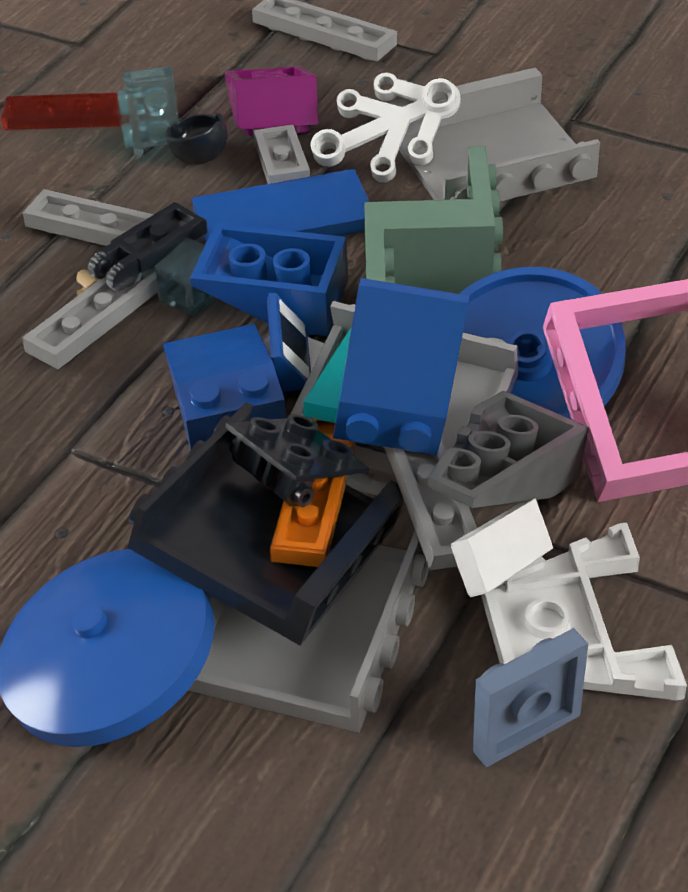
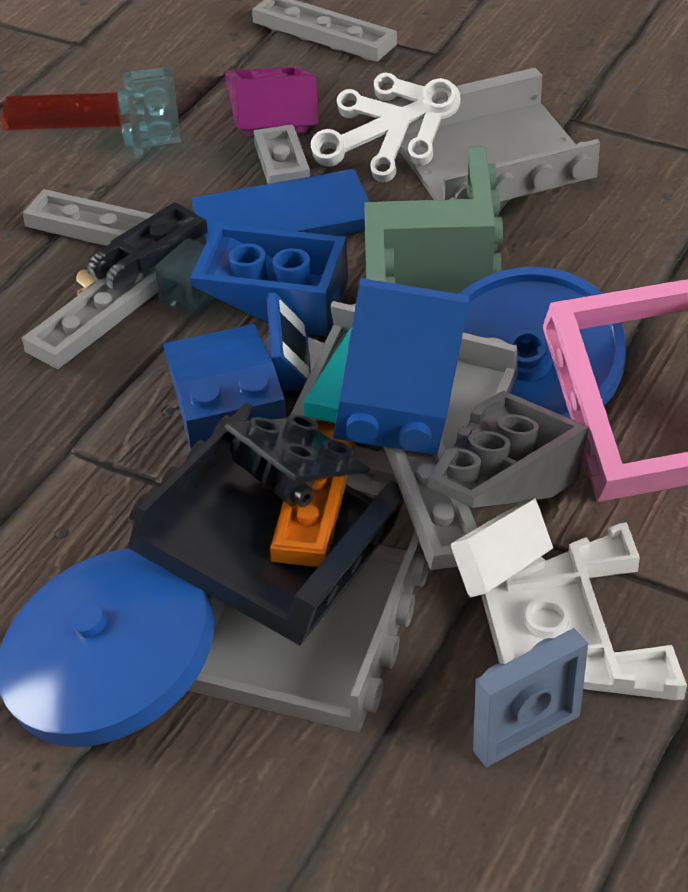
(198, 138): black hair -> none

